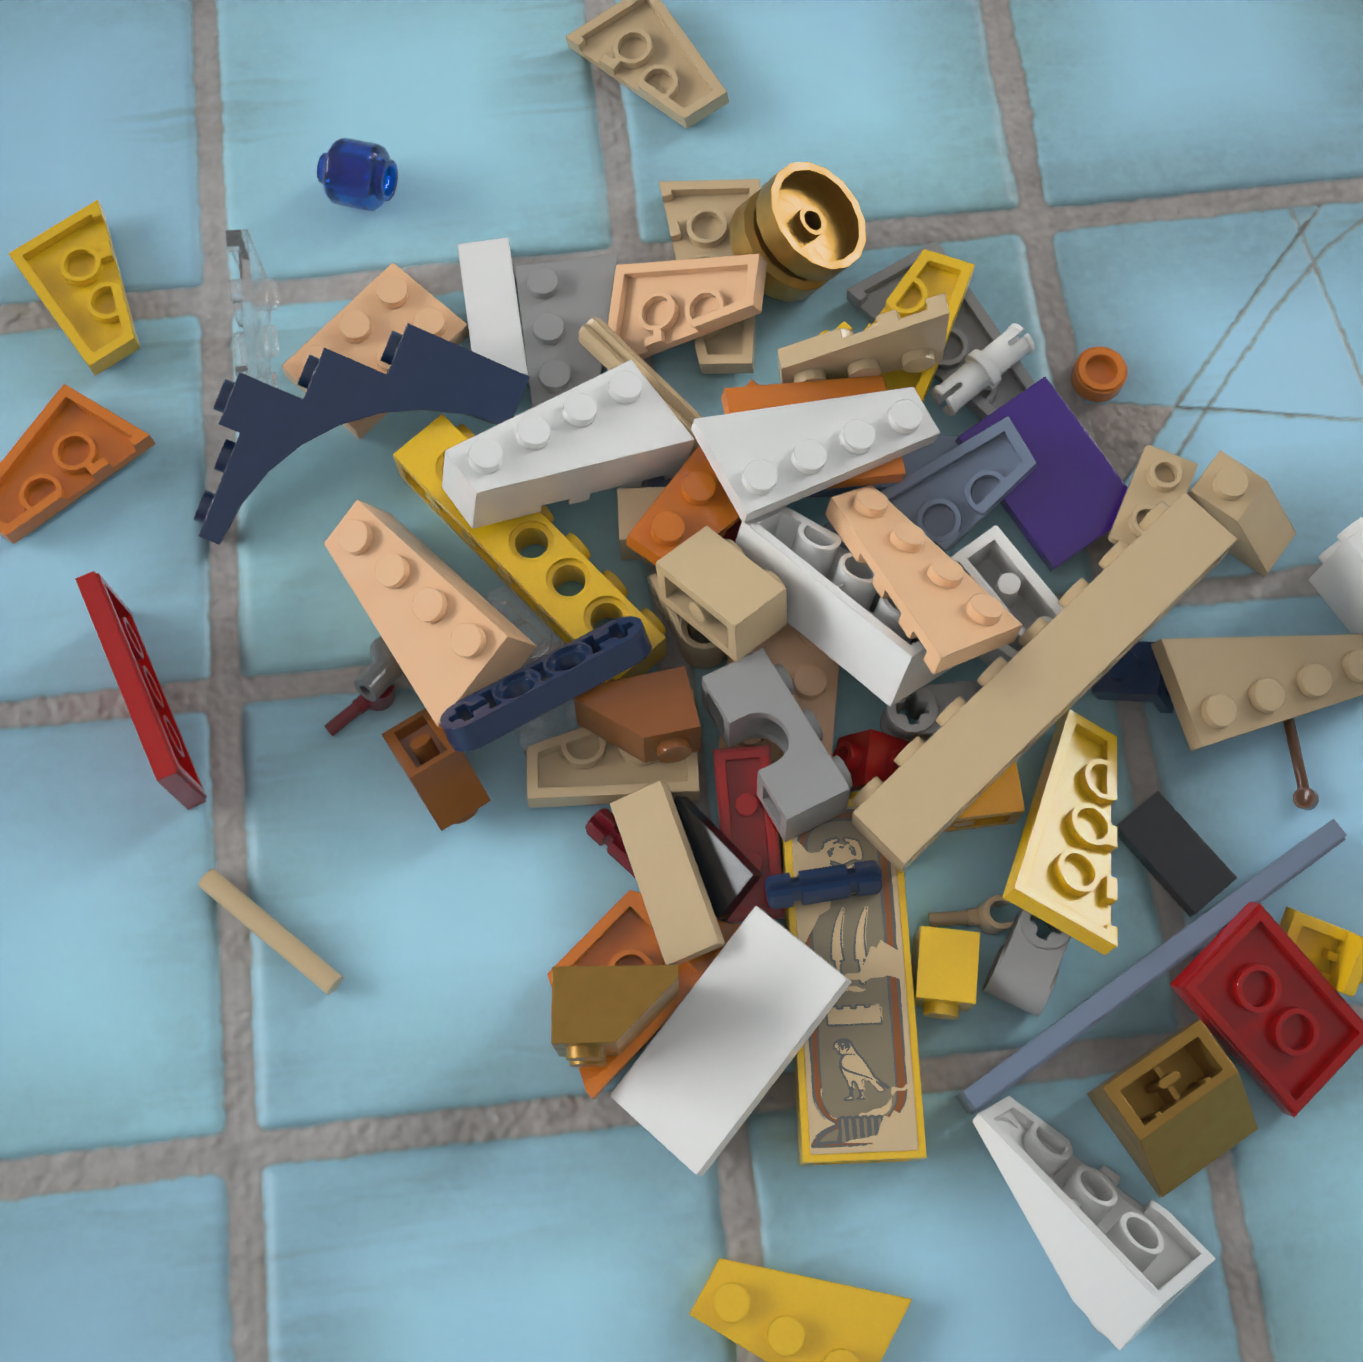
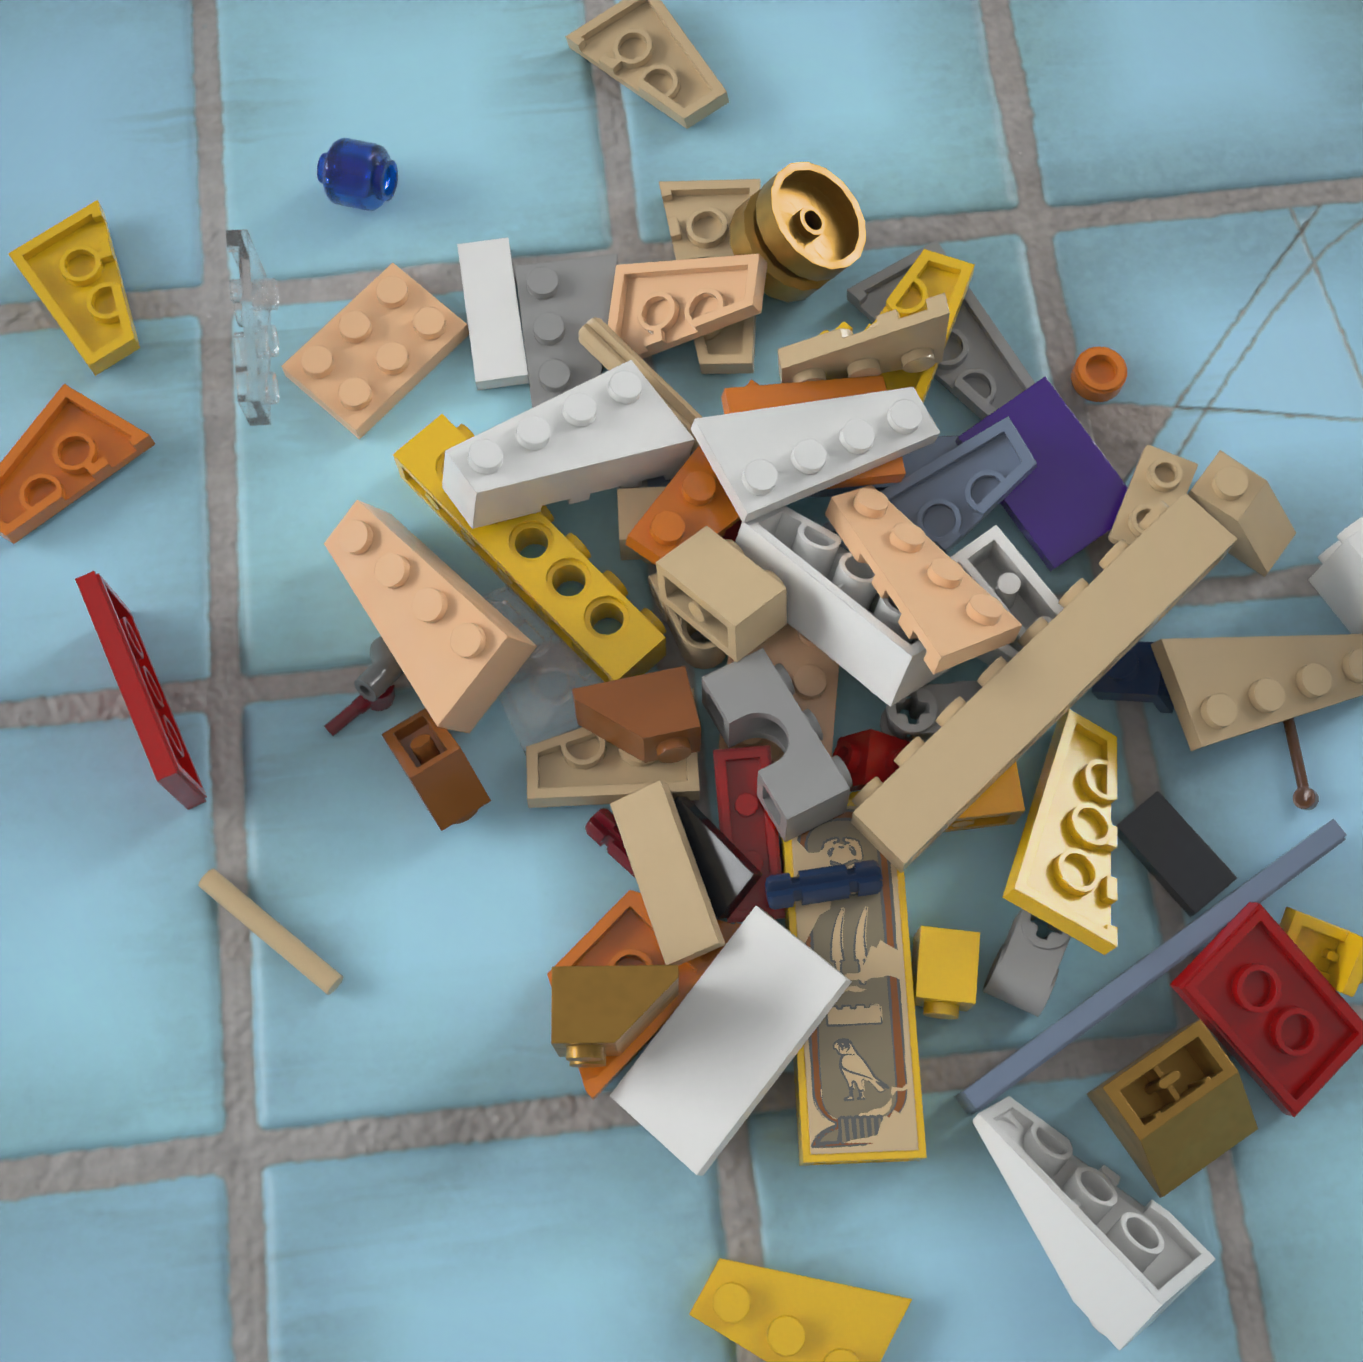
(273, 423): dark blue arch -> none
(545, 683): dark blue beam -> none
(974, 916): tan hand -> none
(982, 369): white pin -> none

